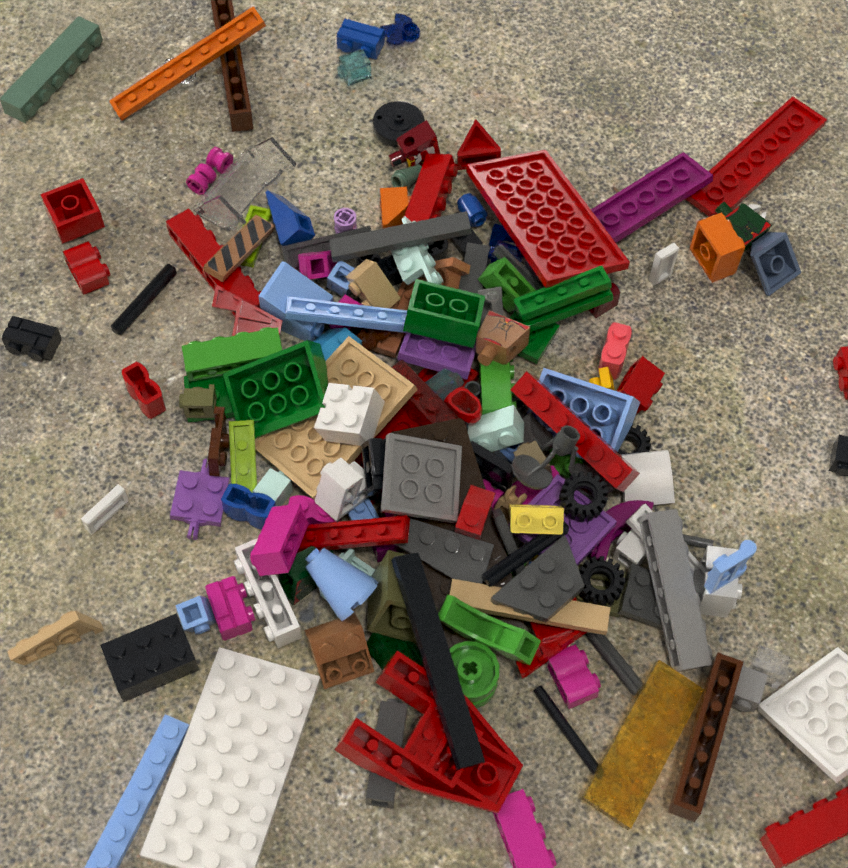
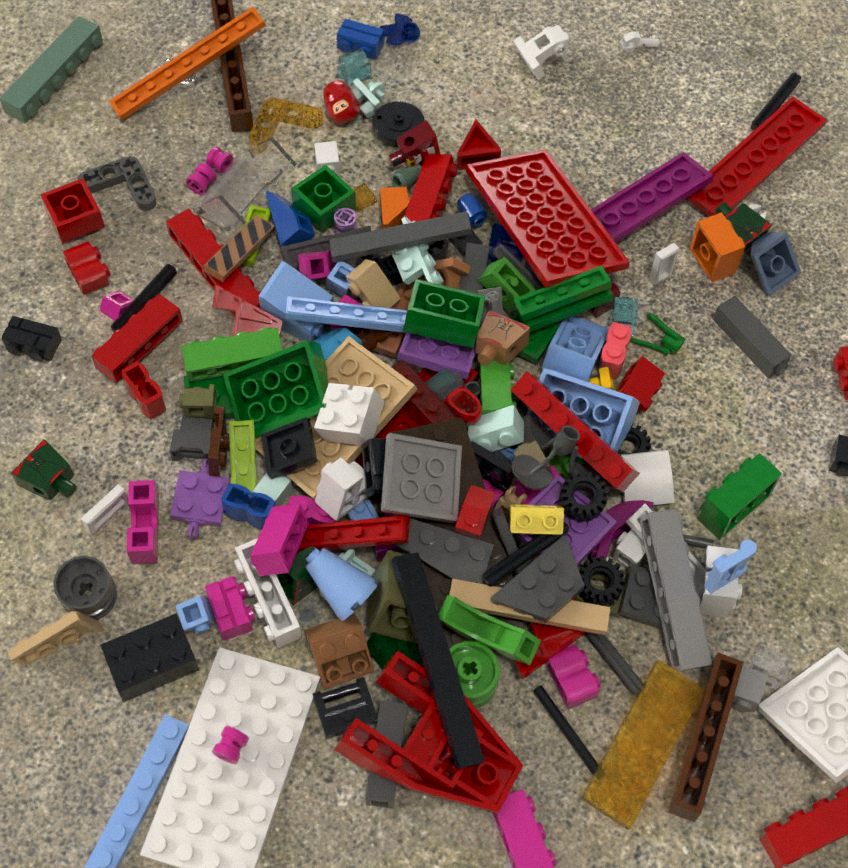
(45, 473): none -> dark green torso
(85, 574): none -> dark grey wheel
(114, 304): none -> dark pink slope
(122, 174): none -> dark grey beam
(137, 337): none -> red brick
(144, 510): none -> dark pink arch
(191, 439): none -> dark grey piece
(230, 745): none -> dark pink wheel
(280, 113): none -> clear yellow beam
(289, 448): none -> black plate
(322, 196): none -> green brick
(327, 154): none -> white brick
(338, 718): none -> black plate
(340, 102): none -> red piece
(364, 197): none -> clear yellow tile
(372, 103): none -> light aqua hips
(535, 57): none -> white tile
(575, 348): none -> light blue slope
(625, 312): none -> clear light blue brick
(634, 40): none -> white bar
(671, 340): none -> green plant
(738, 495): none -> green brick
(752, 337): none -> dark grey brick
(777, 99): none -> black axle

